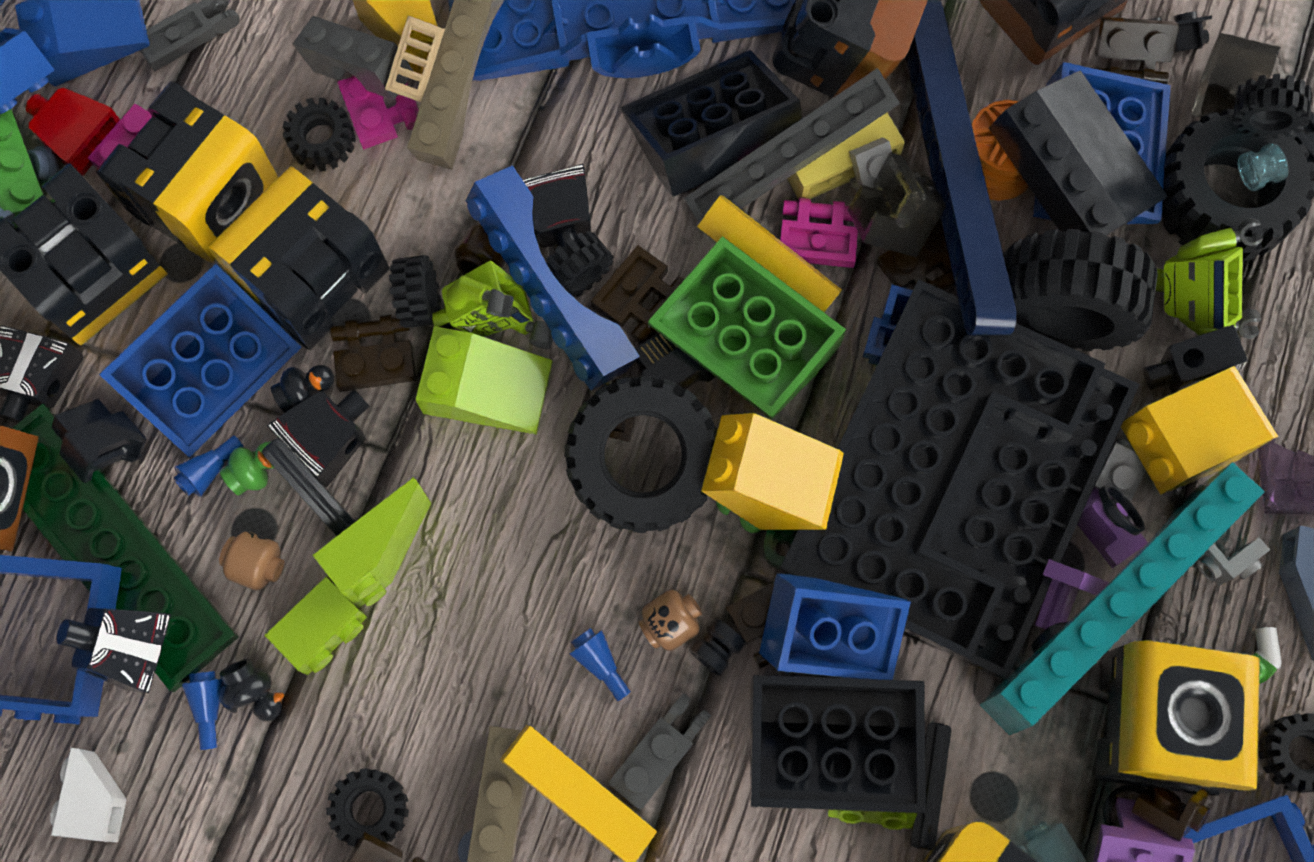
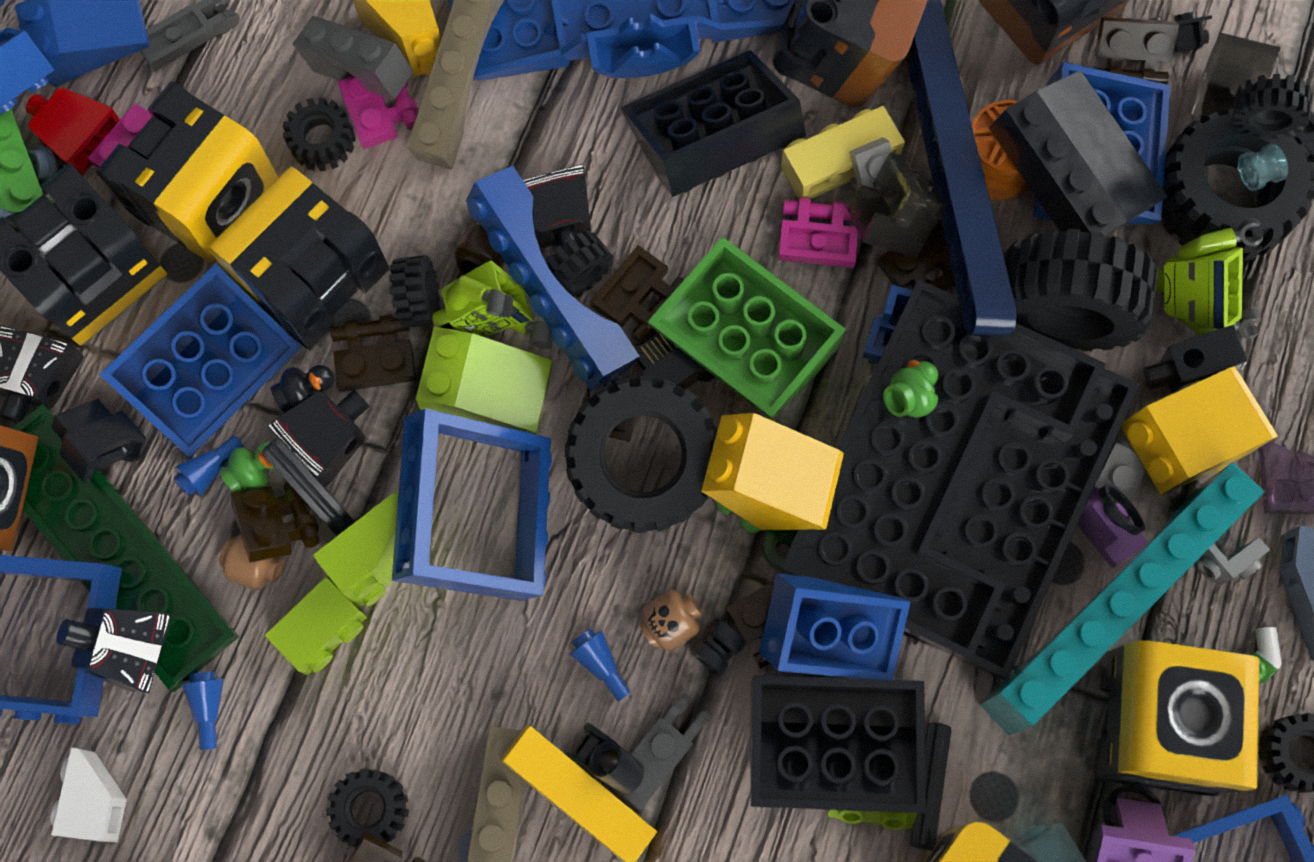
(246, 685): black animal -> none
(262, 524): none -> dark brown plate
(417, 500): none -> blue window
(424, 28): tan slope -> none
(607, 761): none -> black piece
(754, 240): yellow tile -> none
(798, 145): dark grey plate -> none
(912, 390): none -> bright green animal
(1061, 597): medium lavender piece -> none
(1169, 813): dark brown bracket -> none

